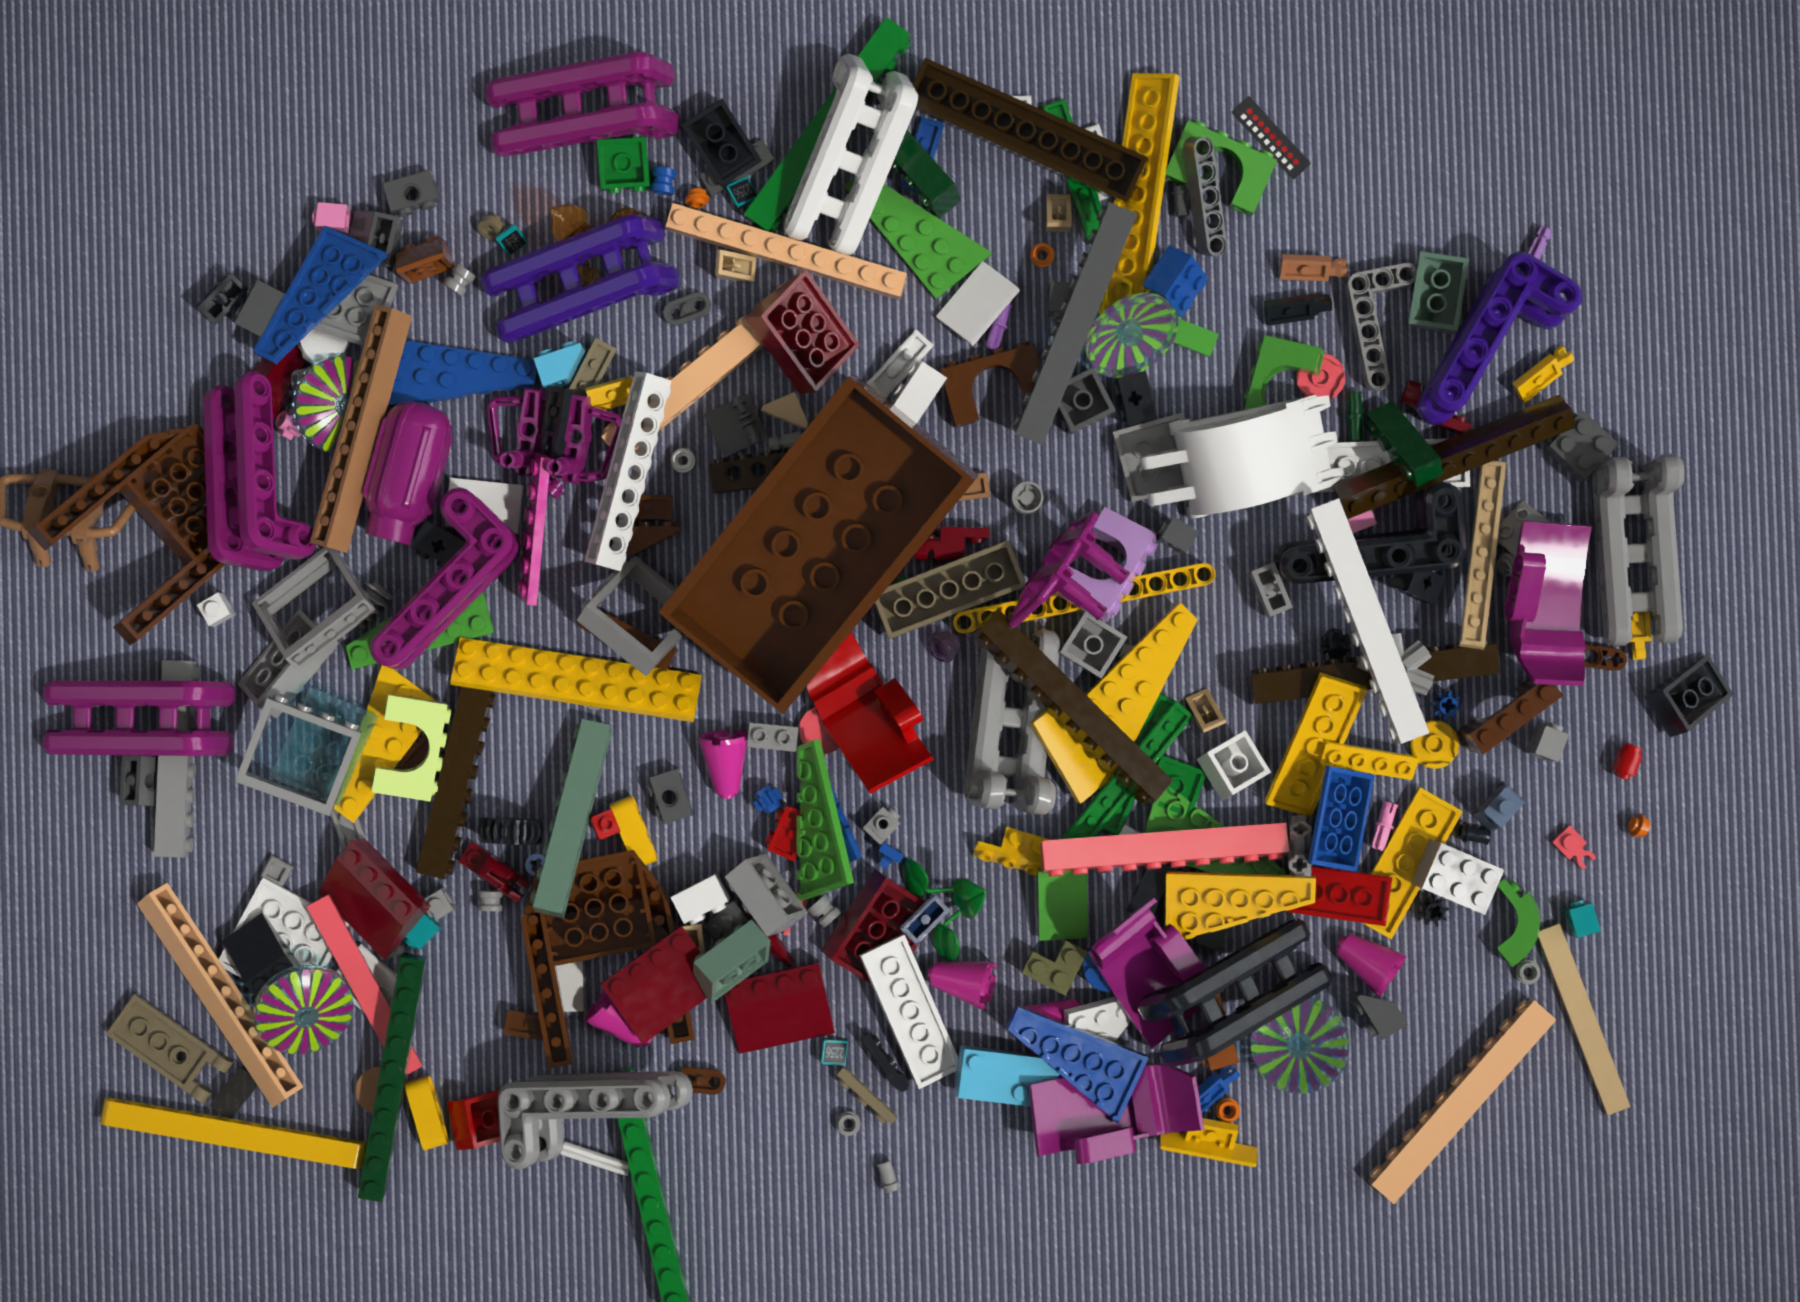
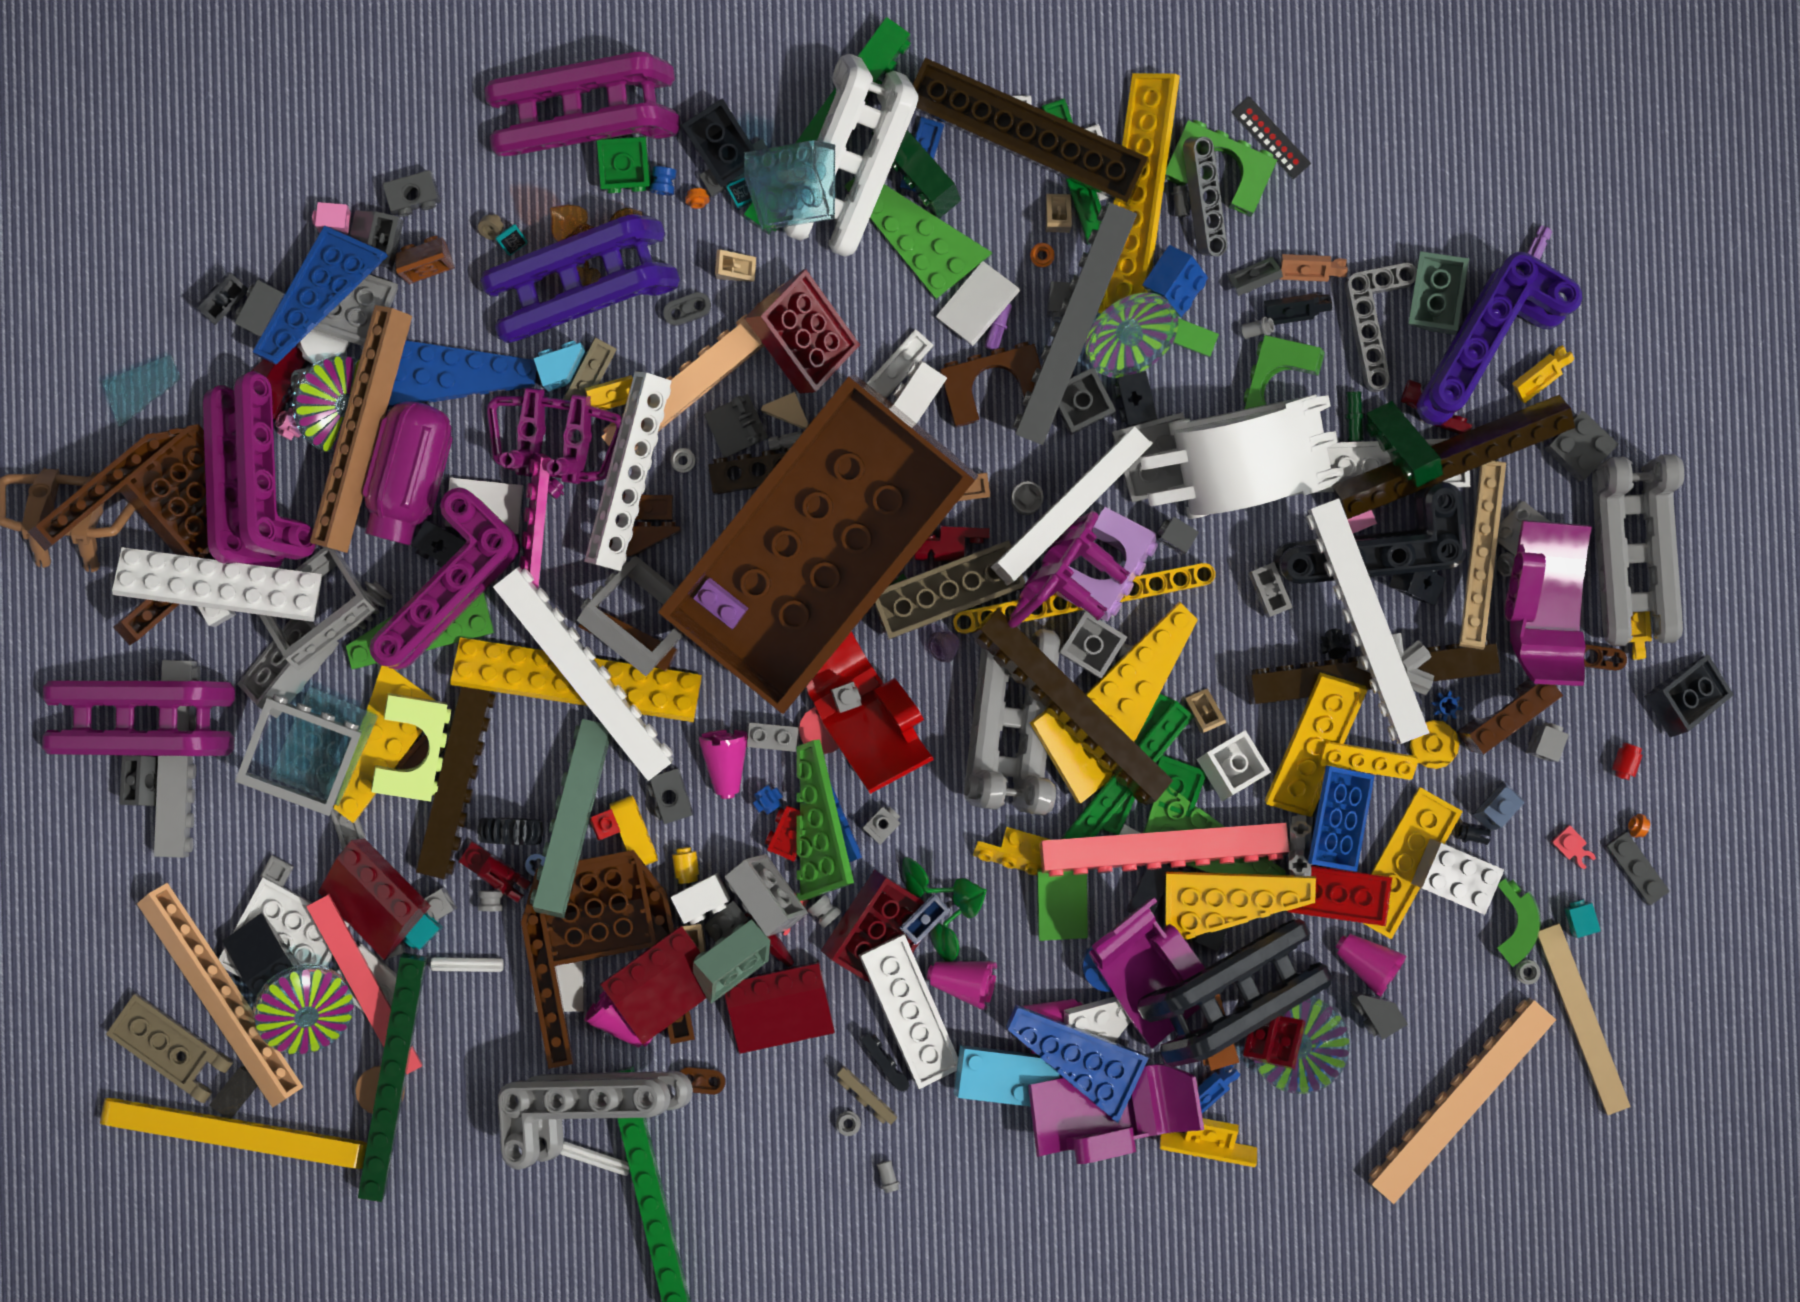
(138, 387): none -> clear light blue wing
(216, 584): none -> white plate
(426, 1113): yellow beam -> none
(459, 279): light grey wheel -> none
(467, 964): none -> white axle
(475, 1120): red slope -> none
(523, 1025): reddish brown plate -> none
(555, 421): black hinge -> none
(584, 673): none -> white brick
(685, 865): none -> yellow brick
(721, 603): none -> medium lavender plate
(786, 251): light nougat brick -> none
(792, 183): none -> clear light blue slope
(834, 1052): slope -> none
(846, 697): none -> light grey brick
(889, 854): blue tile -> none
(1056, 973): olive brick -> none
(1071, 505): none -> white tile
(1228, 1118): orange plate -> none
(1255, 276): none -> dark grey plate
(1263, 326): none -> light grey pin
(1276, 1042): none -> dark red slope
(1329, 382): coral tile -> none
(1383, 826): bright pink axle -> none
(1440, 915): black gear -> none
(1637, 868): none -> dark grey plate

